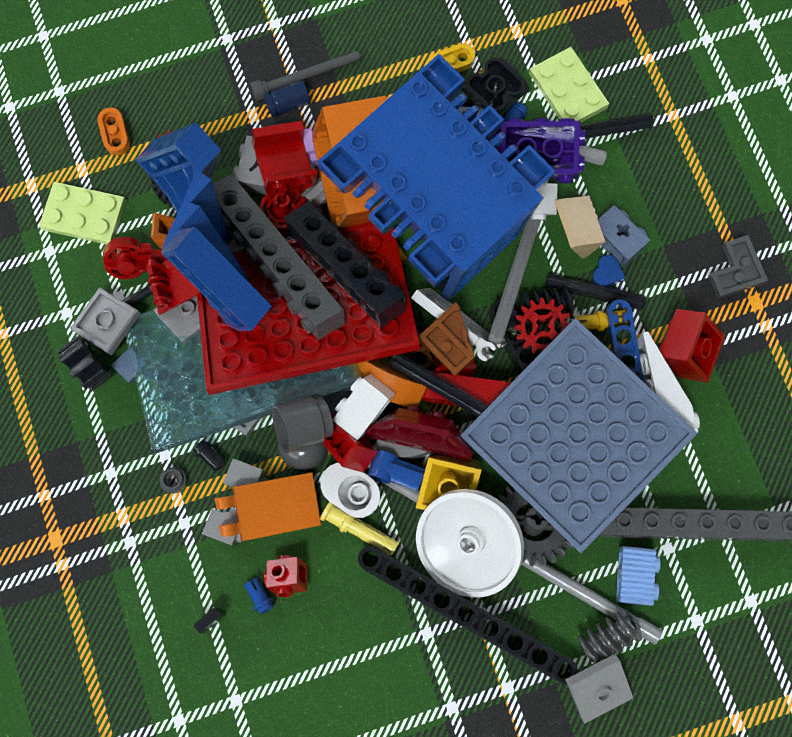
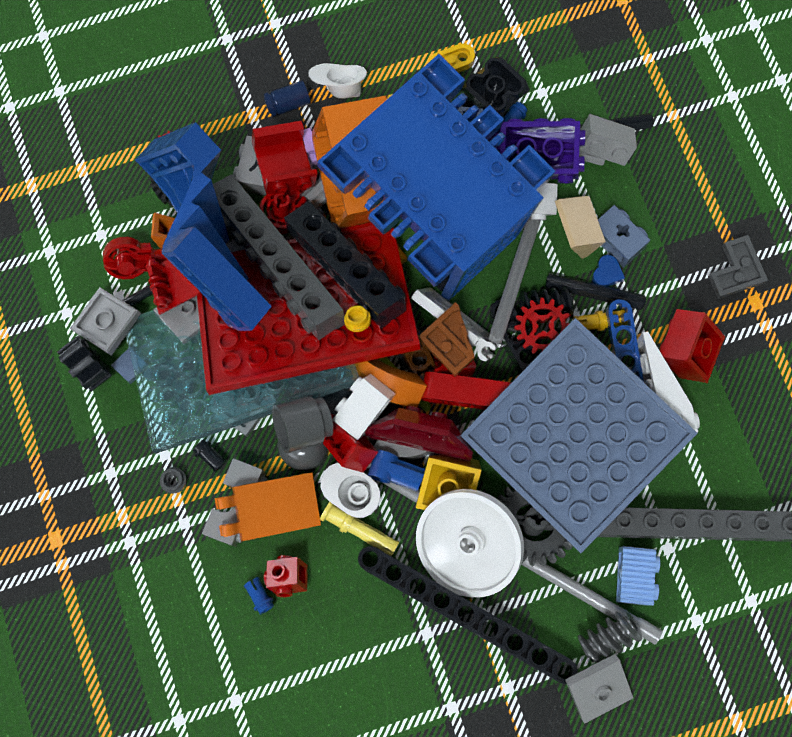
(82, 213): yellowish green plate -> none
(113, 133): orange plate -> none
(209, 620): black tile -> none
(260, 88): dark grey piece -> none
(340, 80): none -> white piece
(357, 319): none -> yellow plate
(438, 385): black axle -> none
(568, 87): yellowish green plate -> none
(608, 140): none -> light grey brick

